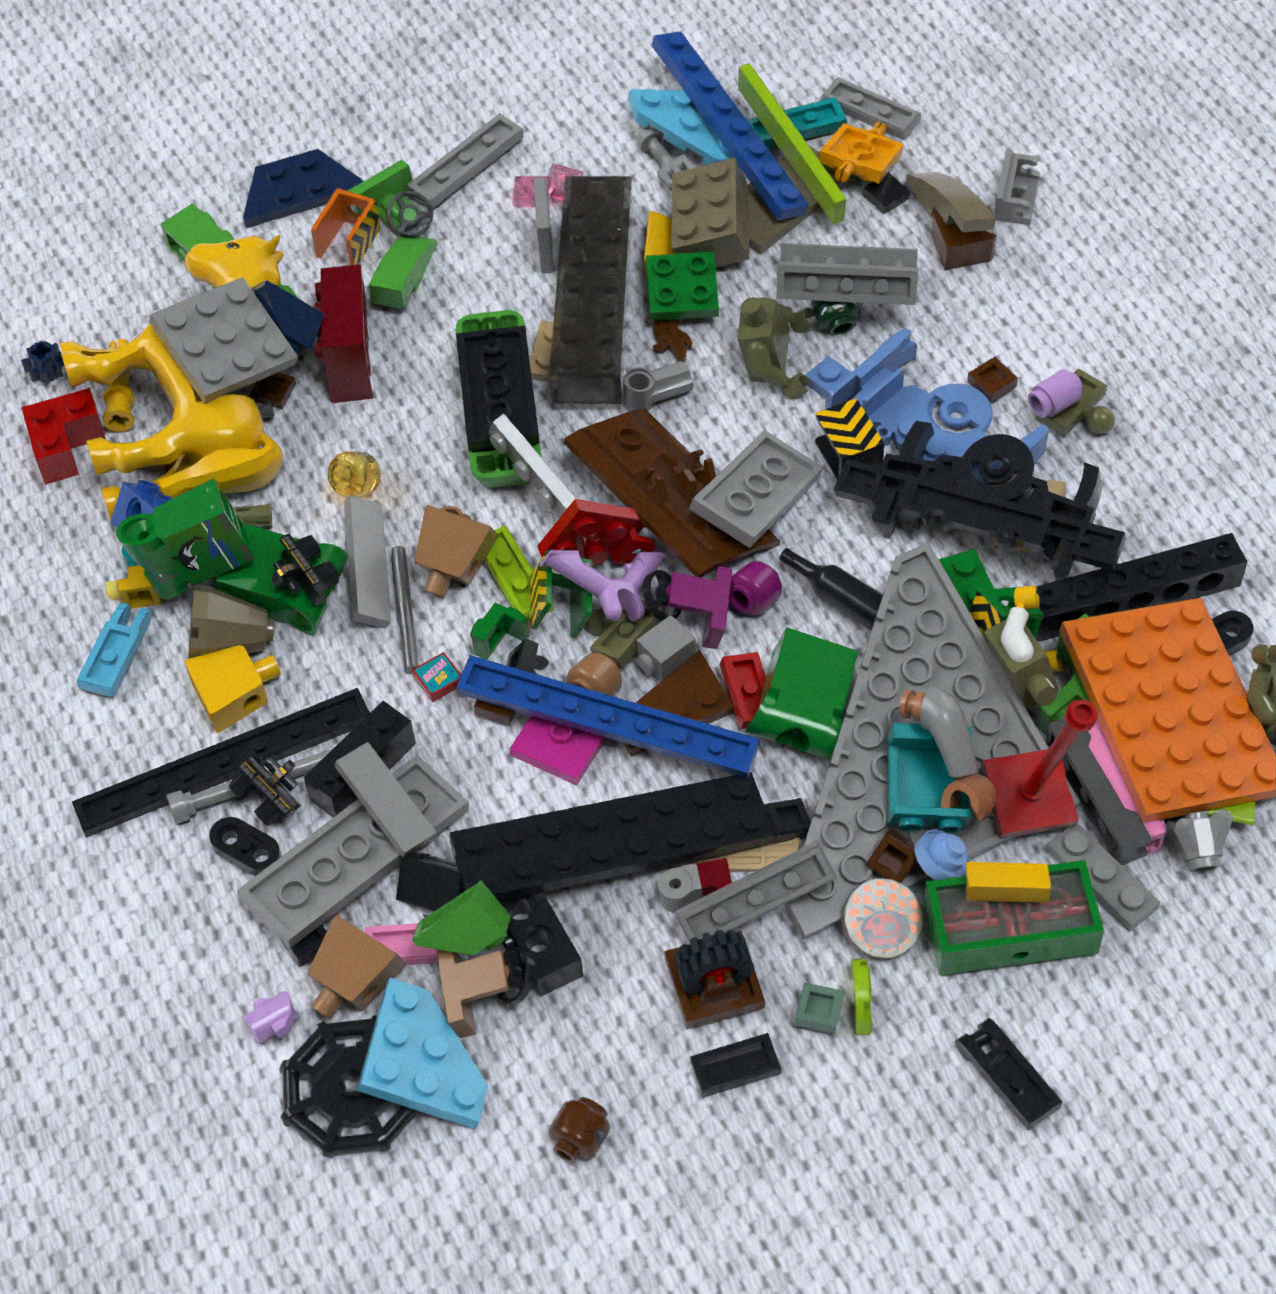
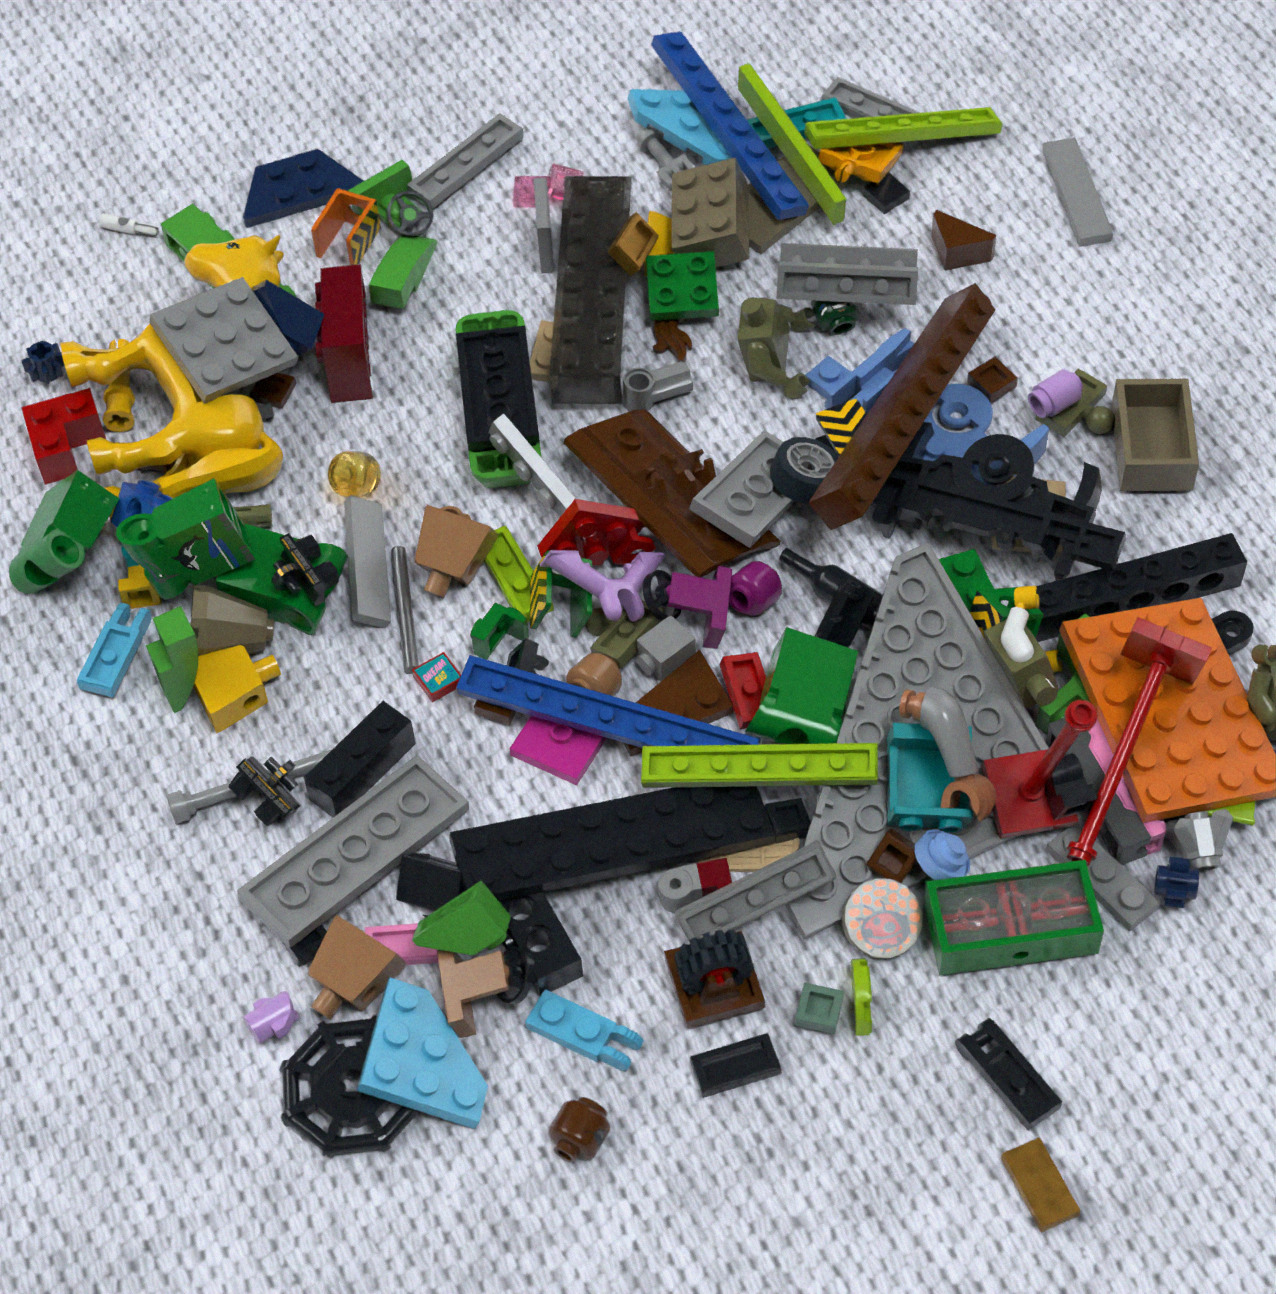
(61, 532): none -> green piece
(112, 590): light yellow piece -> none
(132, 226): none -> white pin
(174, 656): none -> bright green slope
(219, 762): black tile -> none
(249, 845): black plate -> none
(385, 799): light grey tile -> none
(581, 1030): none -> medium azure hinge
(633, 244): none -> pearl gold tile
(760, 765): none -> lime tile
(801, 467): none -> black wheel
(846, 611): none -> black hinge
(901, 408): none -> reddish brown brick
(902, 127): none -> lime tile
(952, 200): dark tan slope -> none
(1007, 882): yellow slope -> none
(1017, 189): light grey hinge -> none
(1040, 1184): none -> pearl gold tile
(1068, 789): none -> black leg
(1077, 192): none -> light grey tile
(1154, 435): none -> dark tan piece
(1164, 654): none -> red tile
(1176, 882): none -> dark blue gear

